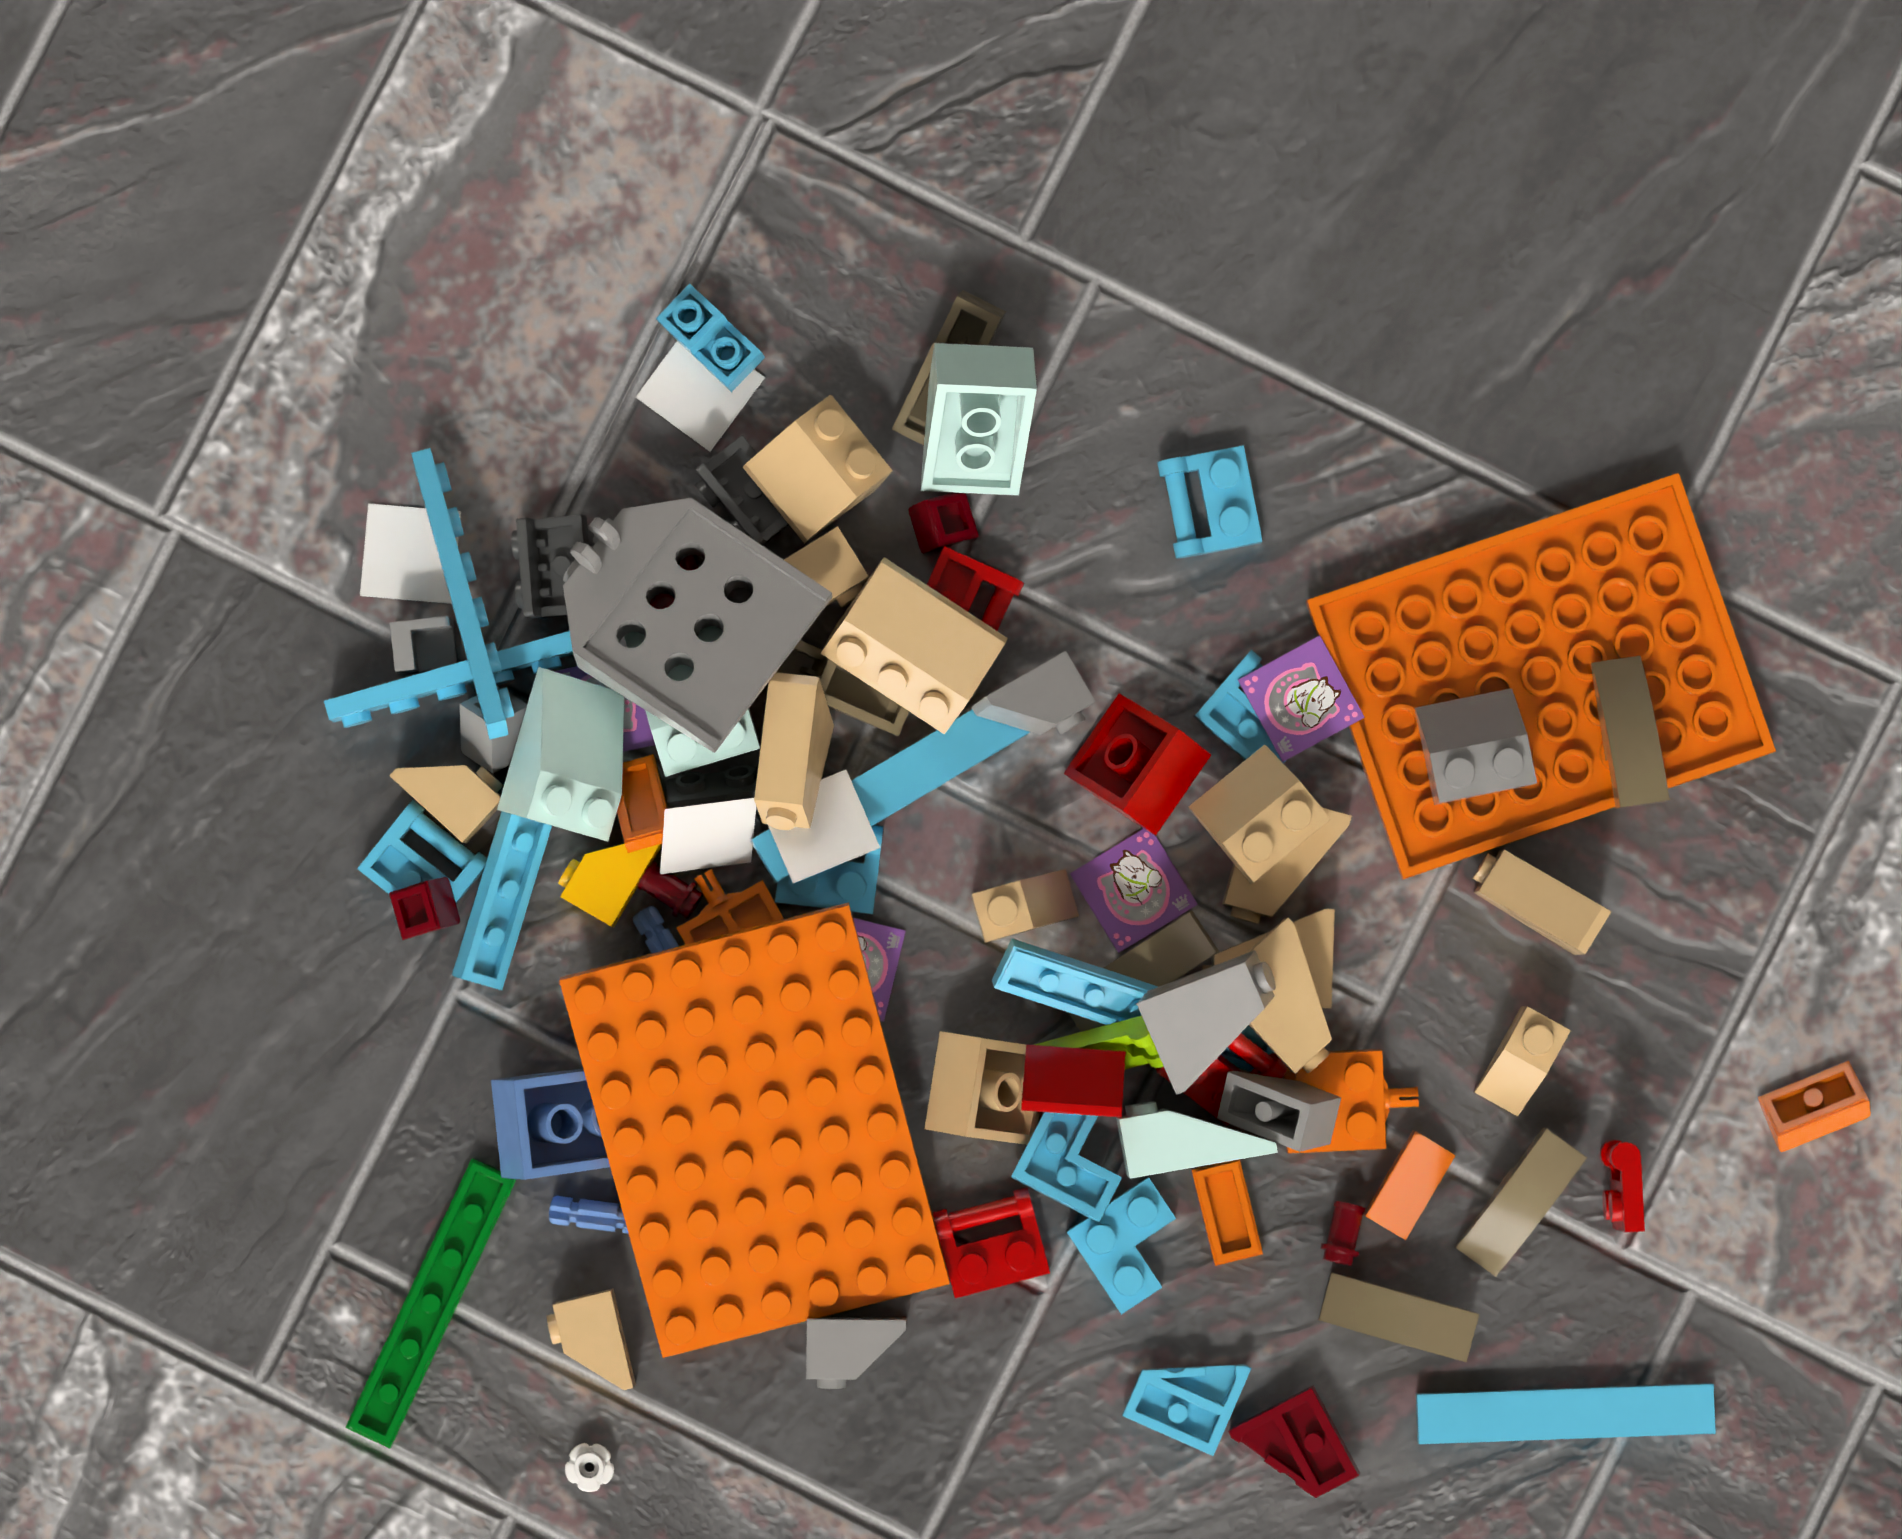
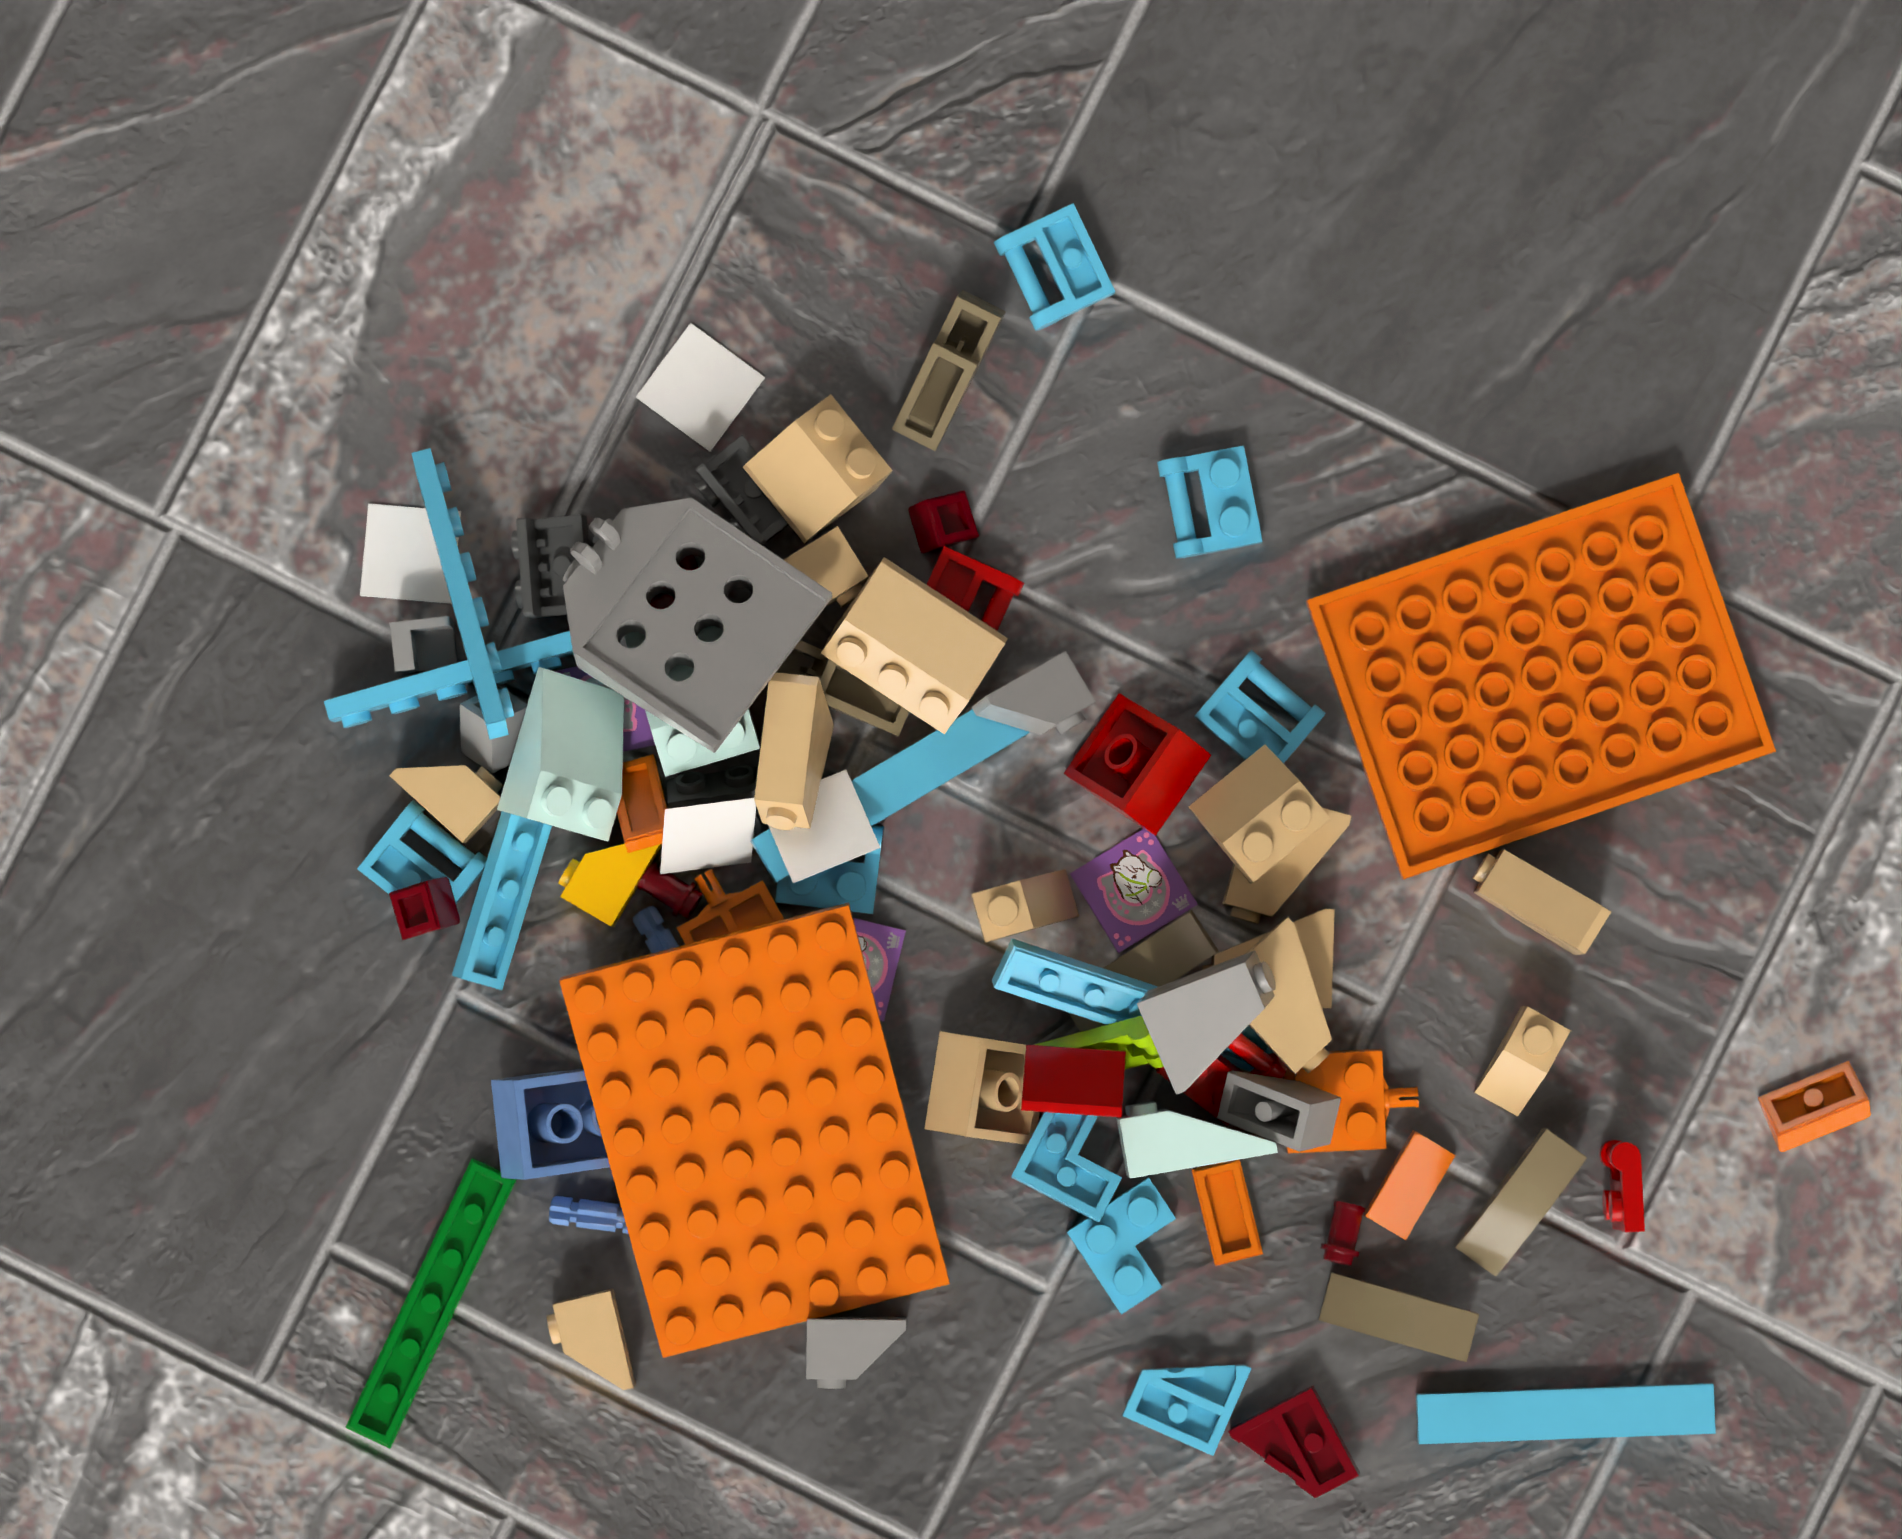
(576, 1470): white plate -> none
(710, 337): medium azure slope -> none
(978, 418): light aqua slope -> none
(995, 1259): red plate -> none
(1070, 260): none -> medium azure plate
(1301, 698): sticker -> none
(1475, 746): light grey slope -> none
(1629, 732): dark tan slope -> none

